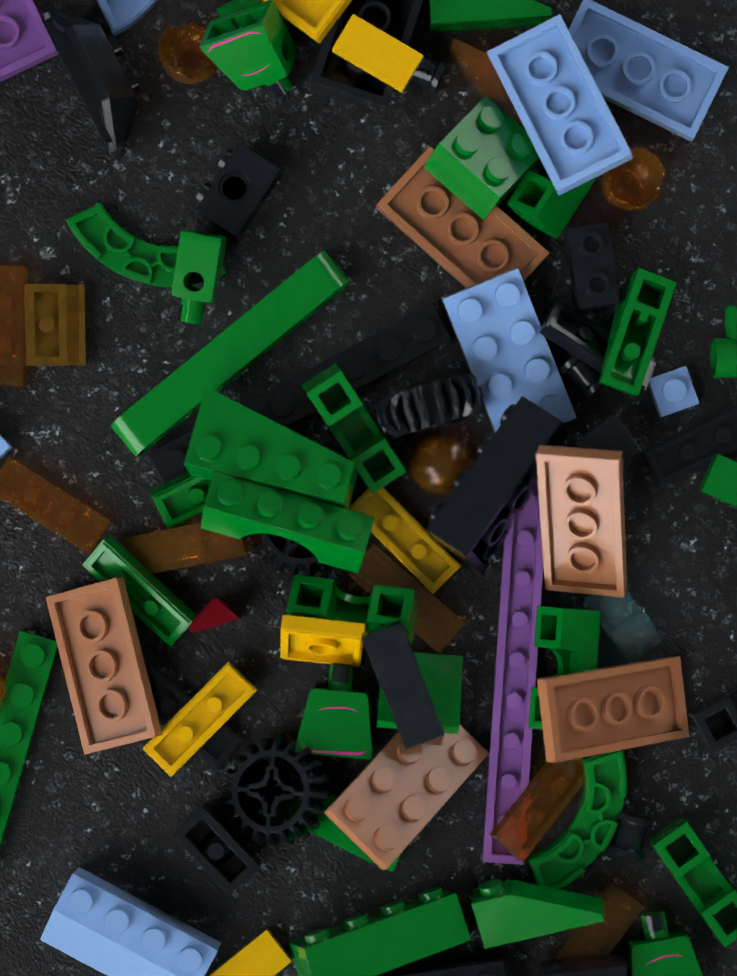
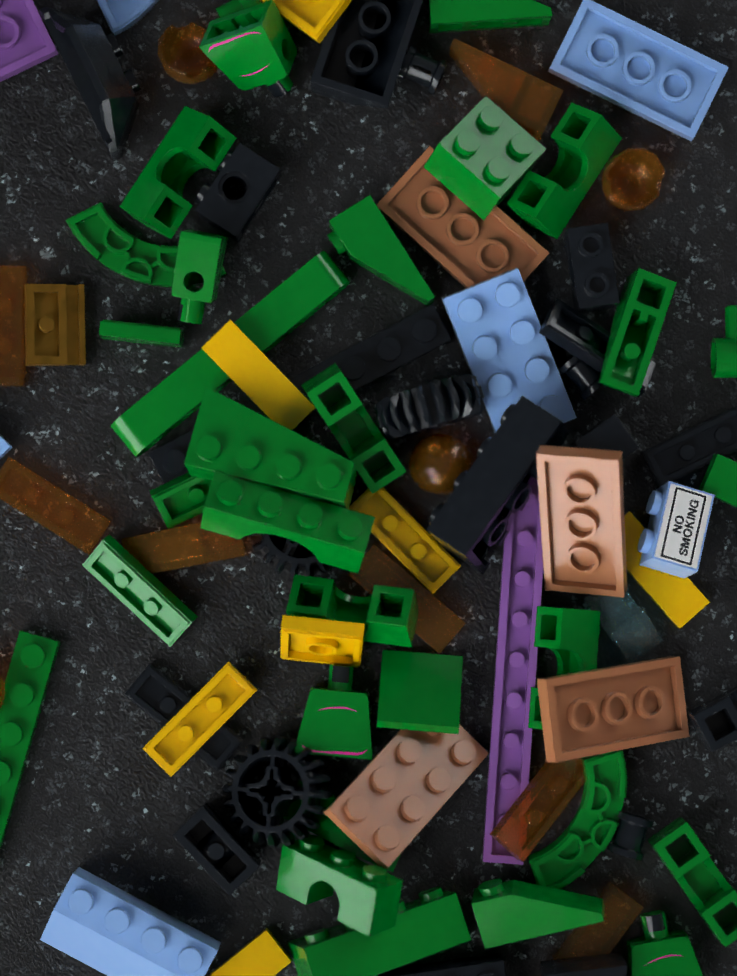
(104, 665): nougat plate -> none
(141, 333): none -> green tile
(190, 145): none -> green arch
(214, 614): dark red slope -> none
(257, 376): none -> yellow tile
(365, 892): none -> green arch
(375, 247): none -> green slope
(377, 53): yellow tile -> none
(403, 684): black tile -> none
(559, 105): light blue plate -> none
(672, 391): light blue plate -> none
(672, 594): none -> yellow tile
(675, 529): none -> brick

